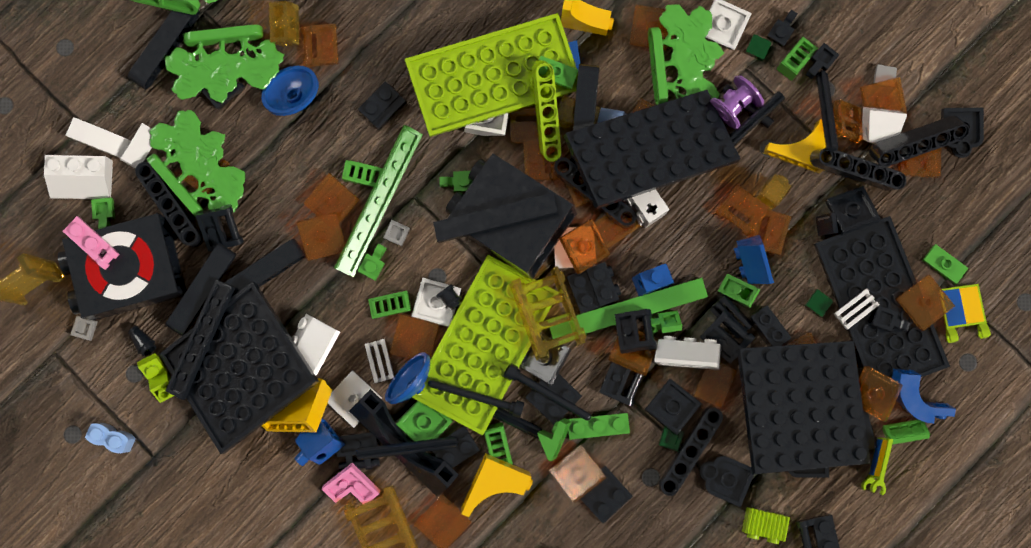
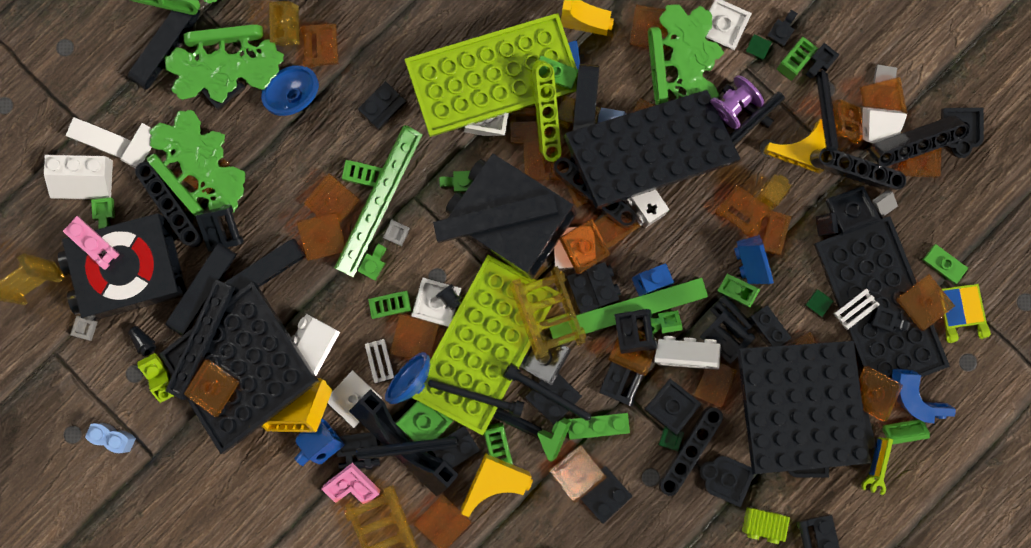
(211, 388): none -> clear orange plate
(885, 203): none -> light grey tile

